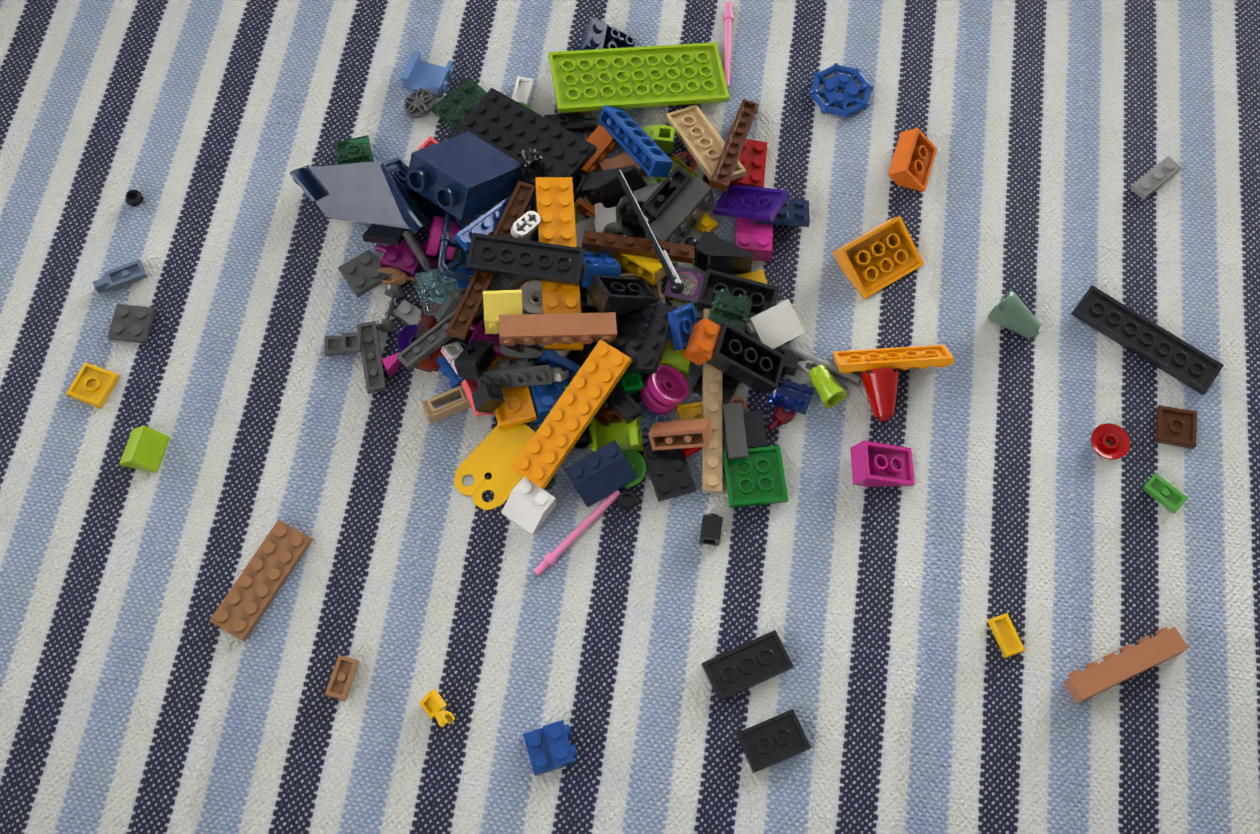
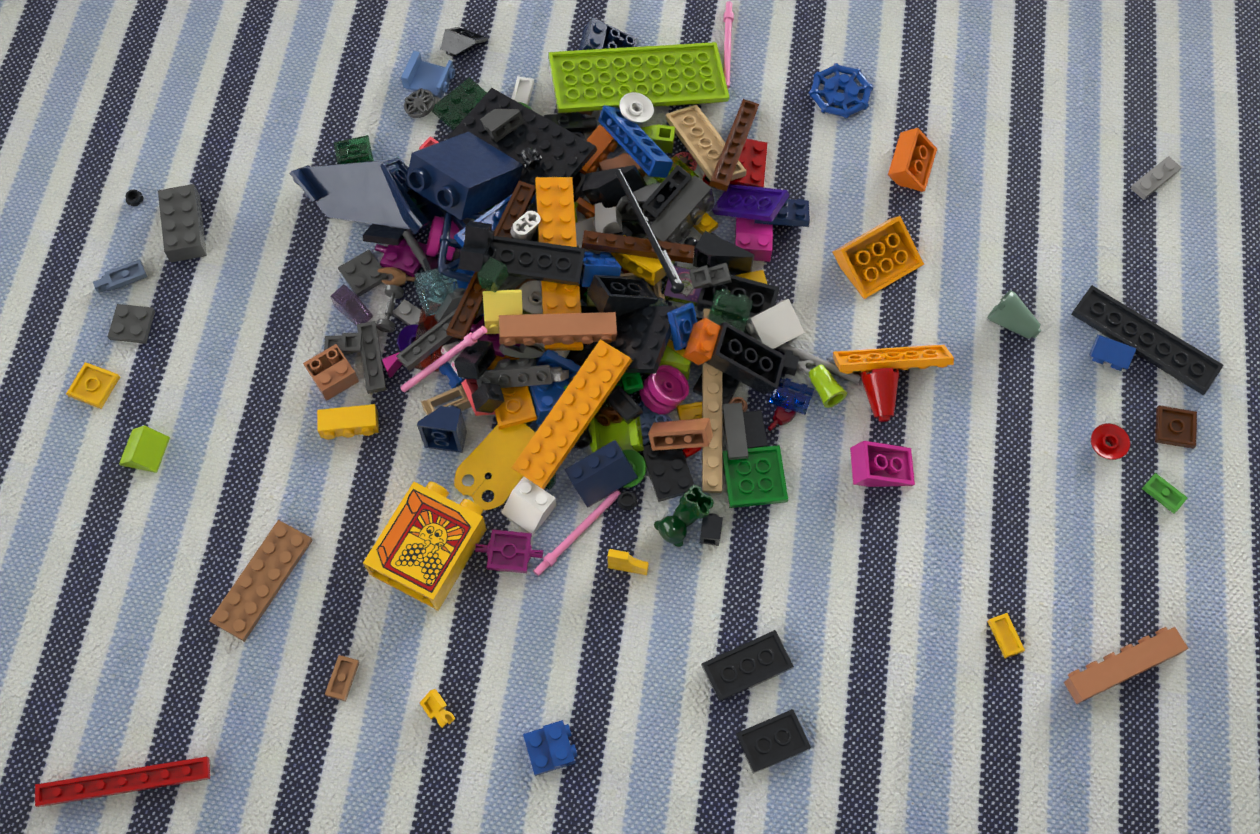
(122, 781): none -> red plate
(182, 223): none -> dark grey brick
(331, 372): none -> nougat slope
(347, 421): none -> yellow brick
(350, 305): none -> clear purple slope
(426, 543): none -> brick
(443, 429): none -> dark blue slope
(460, 40): none -> slope
(469, 340): none -> bright pink bar
(476, 246): none -> black brick
(492, 275): none -> clear green brick
(502, 122): none -> dark grey slope
(509, 551): none -> magenta plate
(625, 562): none -> yellow tile
(638, 102): none -> white dish
(692, 505): none -> dark green animal
(709, 277): none -> dark grey slope
(1113, 352): none -> blue brick

